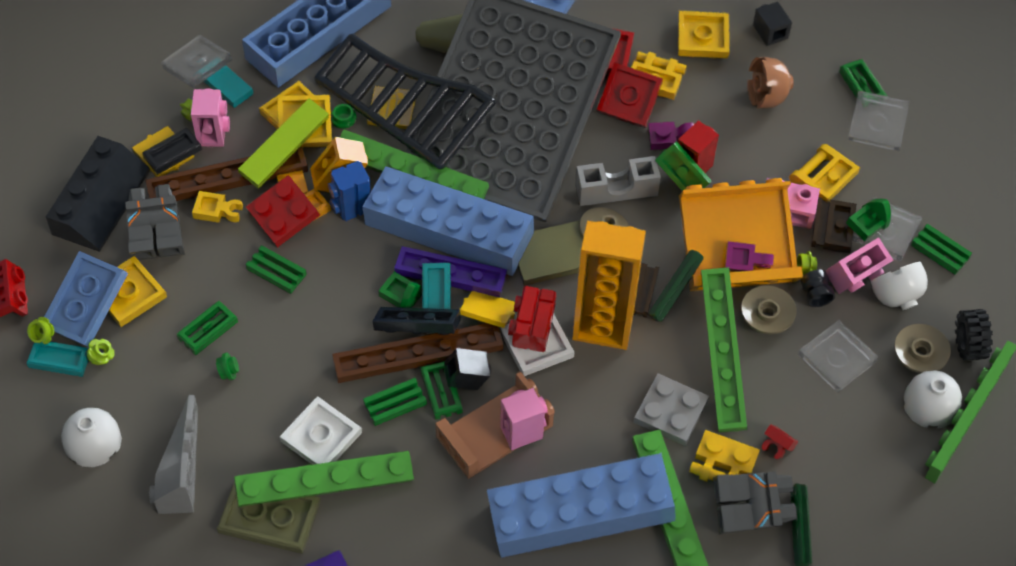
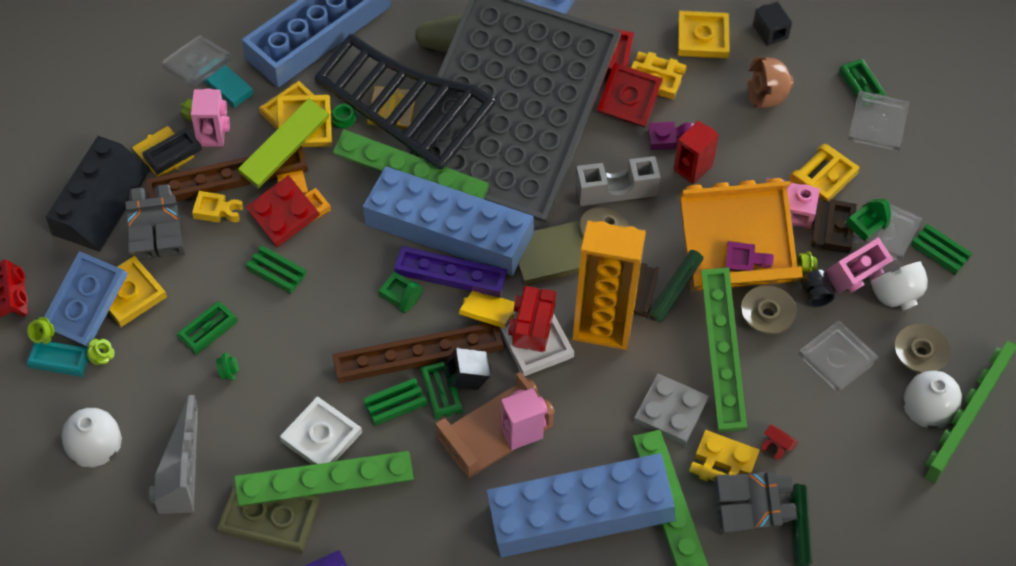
(336, 155): light orange brick -> none
(349, 190): blue brick -> none
(417, 320): black plate -> none
(436, 285): teal tile -> none
(681, 167): green panel -> none
(973, 334): black tyre -> none

